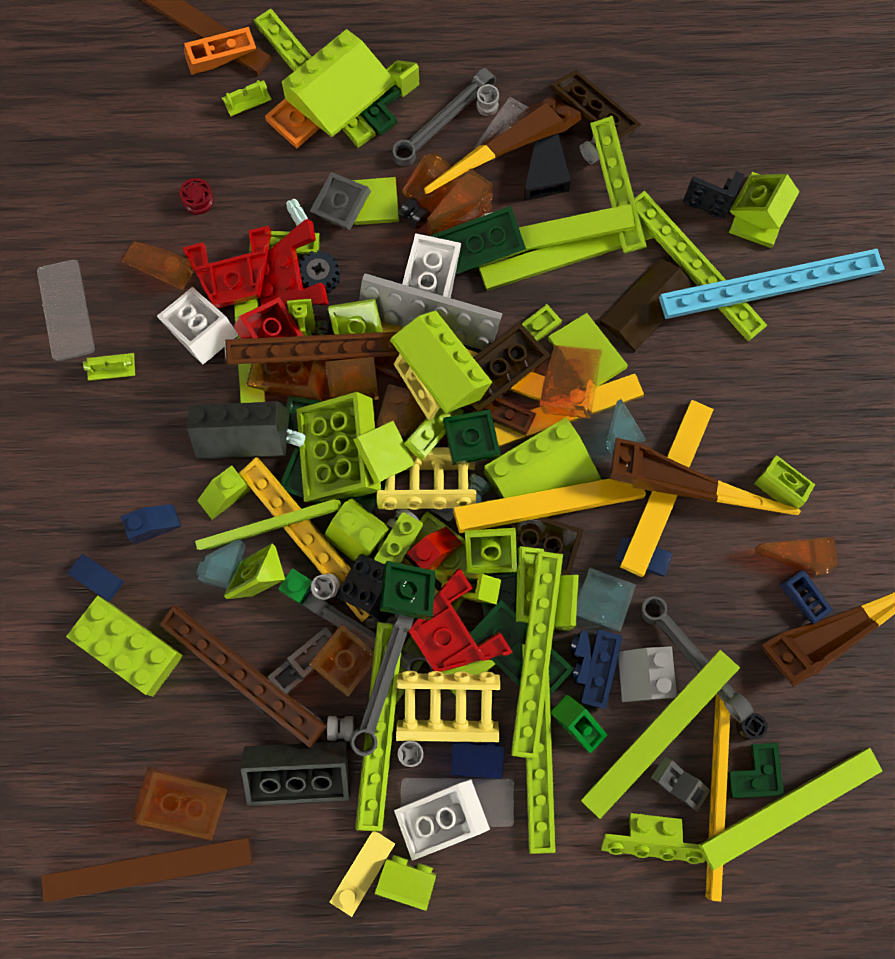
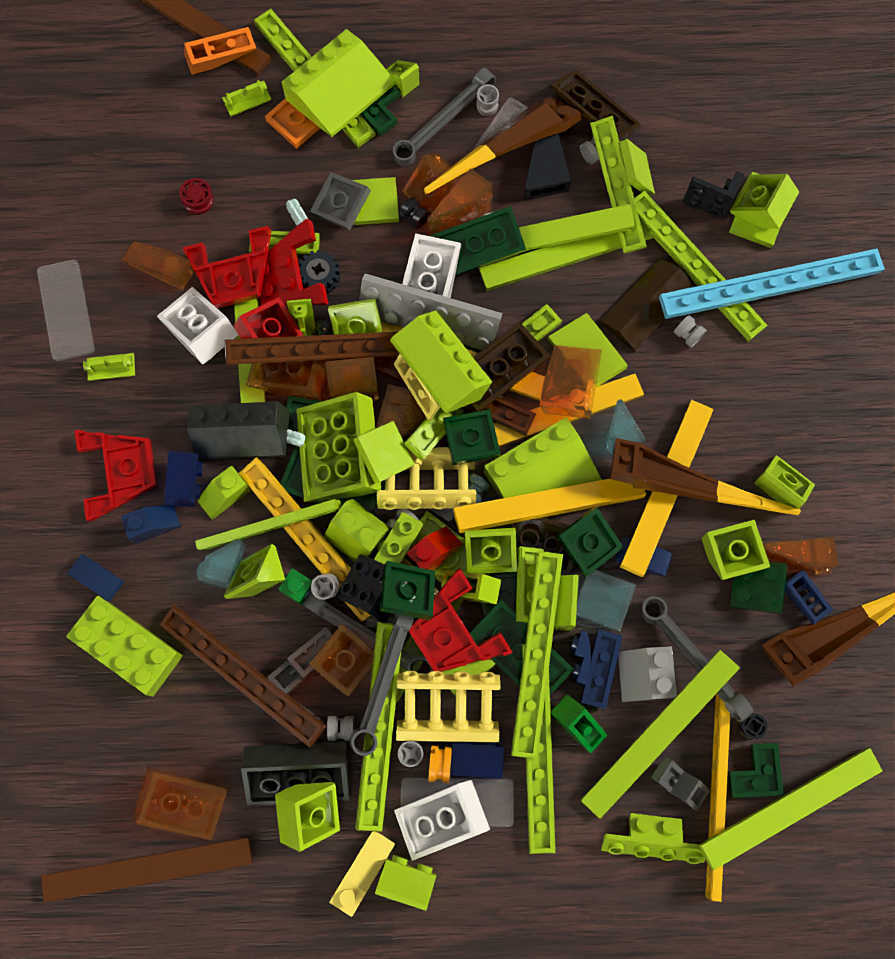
(127, 468): none -> red wing
(182, 478): none -> clear blue brick
(307, 814): none -> lime slope
(440, 764): none -> light orange wheel
(589, 541): none -> dark green plate
(636, 167): none -> lime tile
(684, 330): none -> light grey wheel
(735, 550): none -> lime slope
(760, 589): none -> dark green plate

